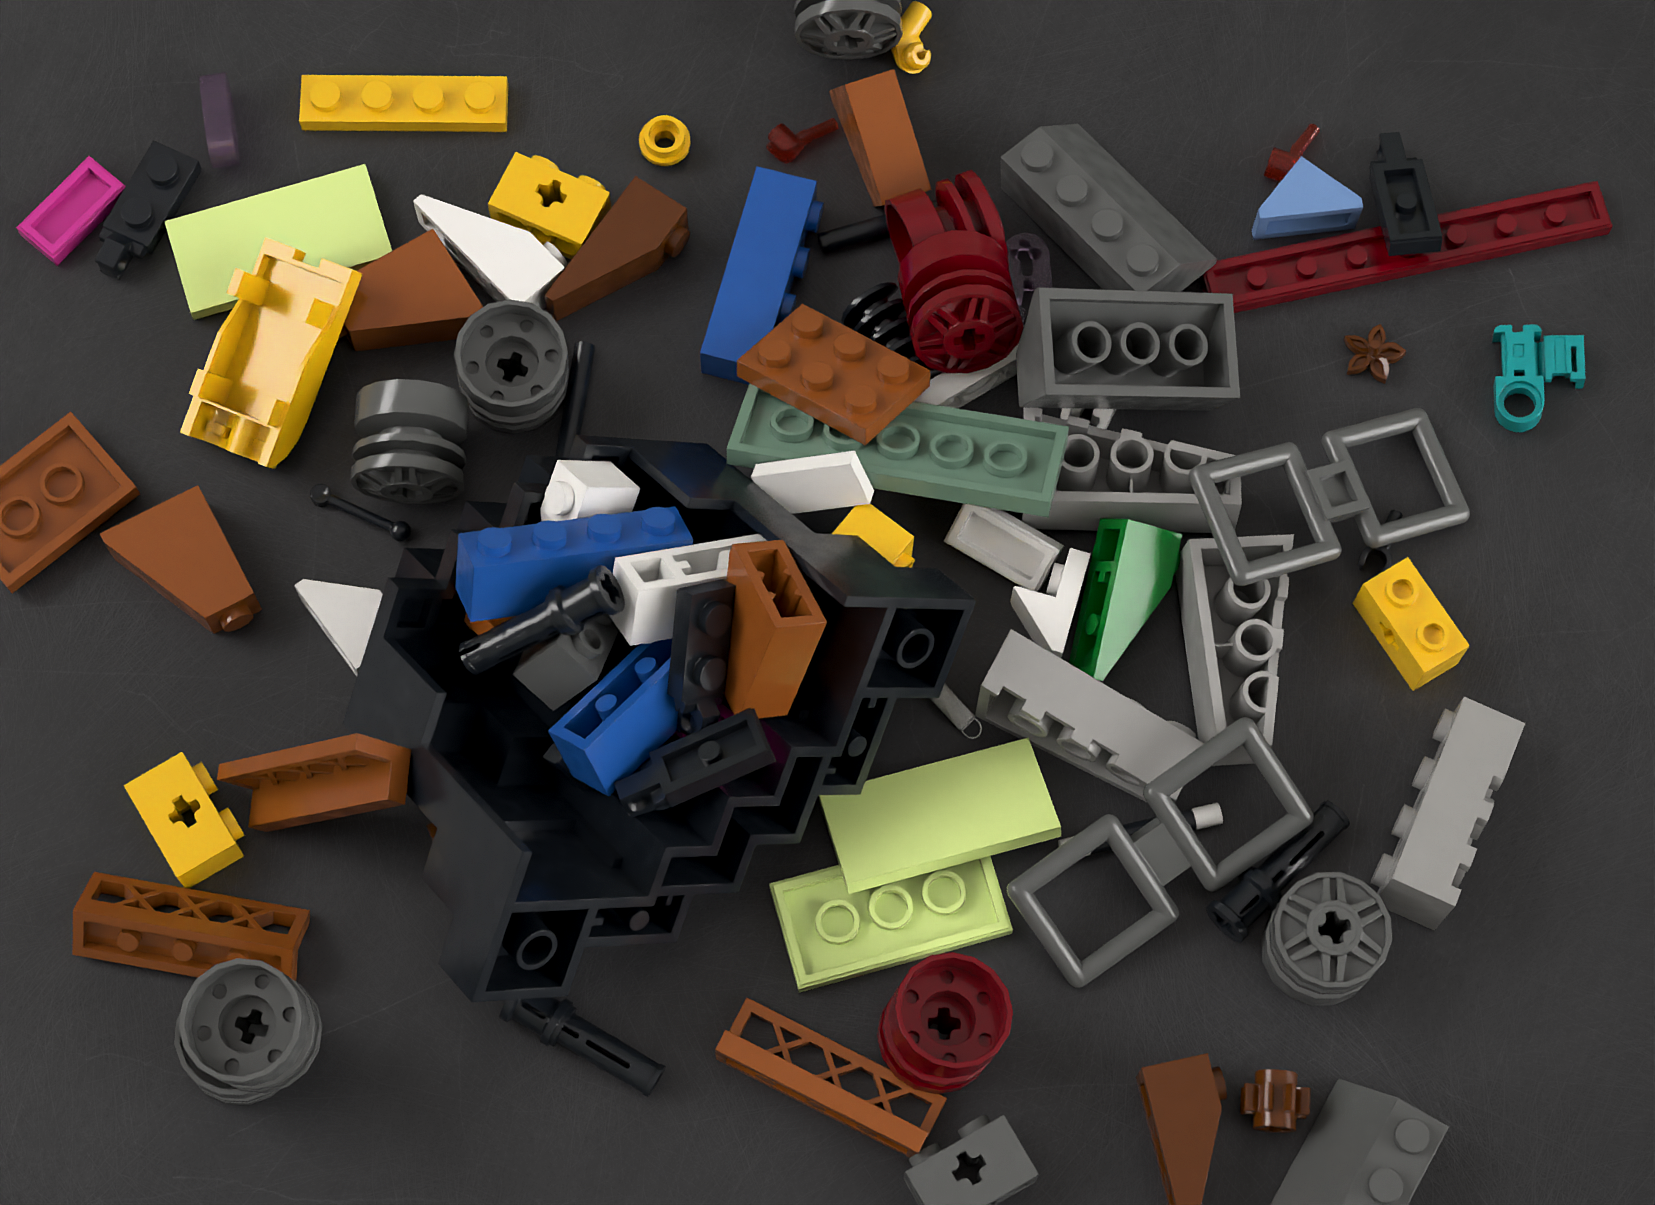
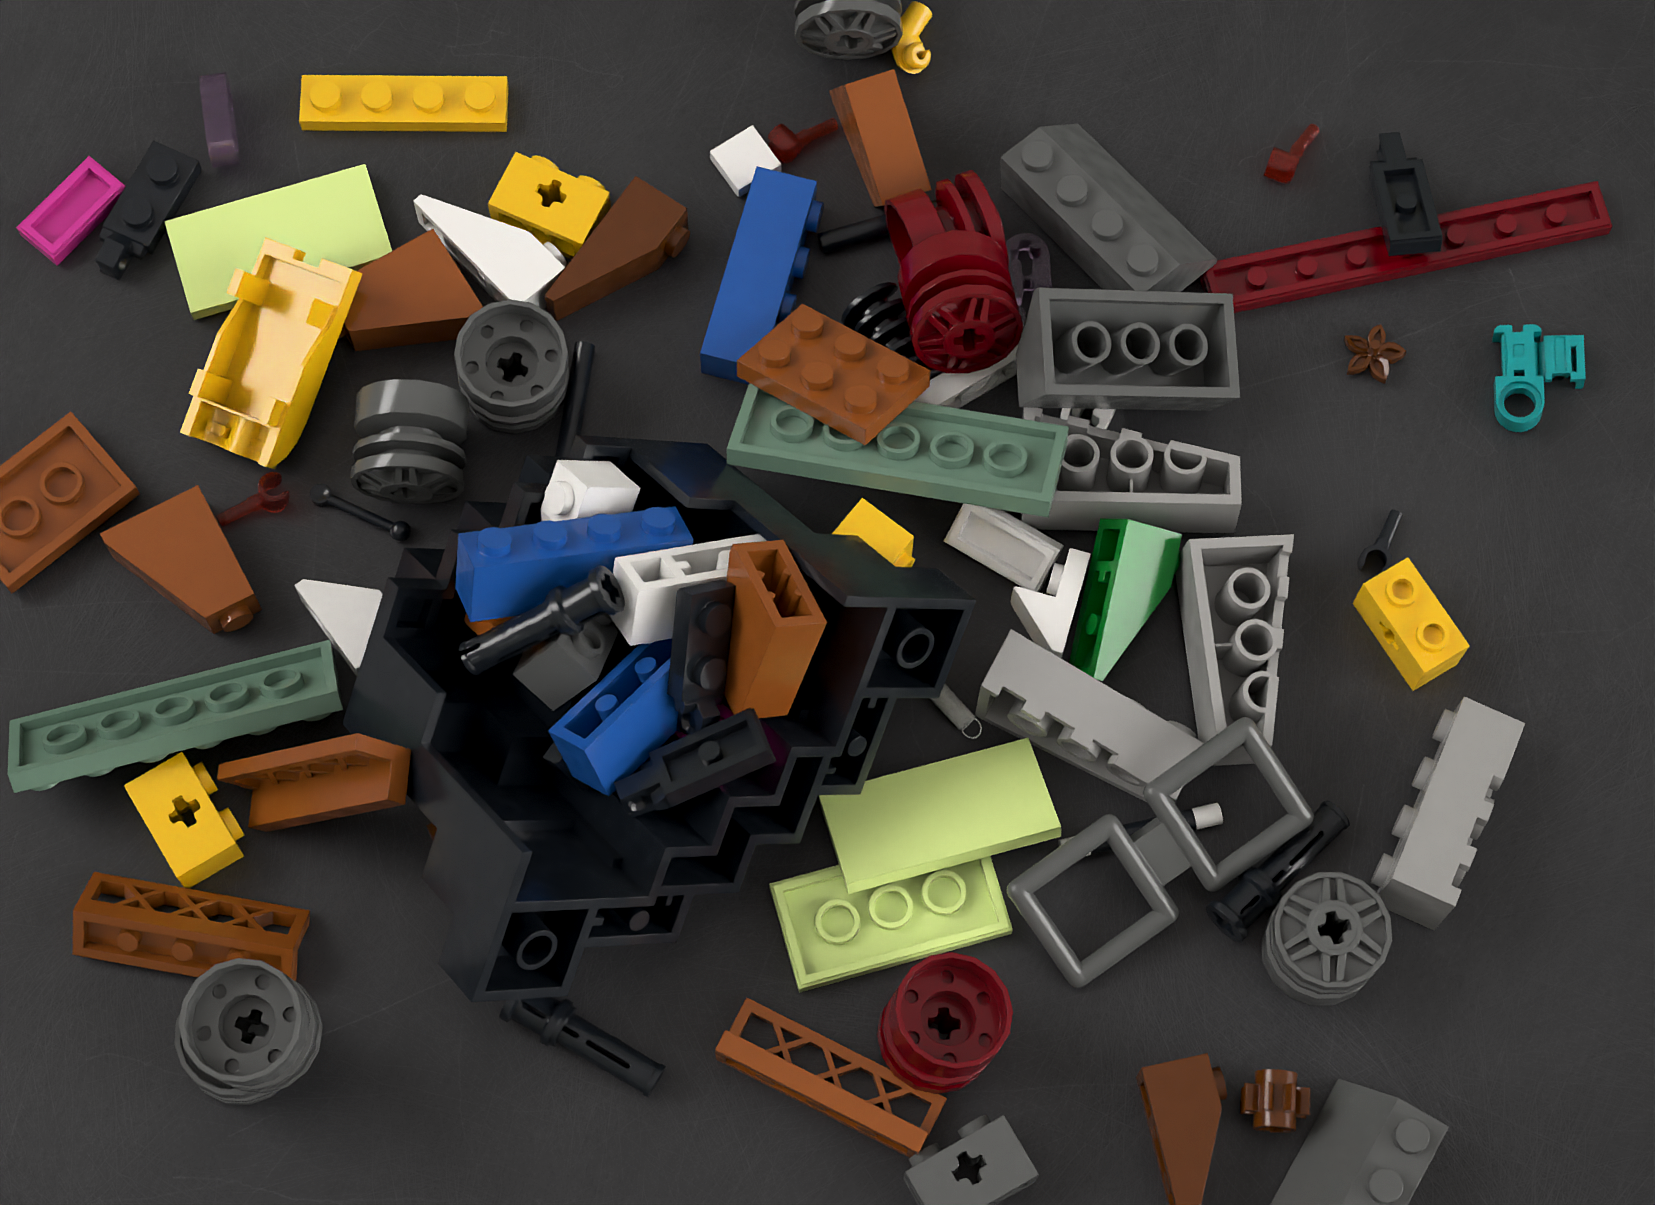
(173, 716): none -> sand green plate
(258, 500): none -> clear red hand
(664, 127): yellow plate -> none
(739, 157): none -> white tile
(815, 482): white tile -> none
(1307, 204): medium blue slope -> none
(1328, 495): dark grey bar -> none

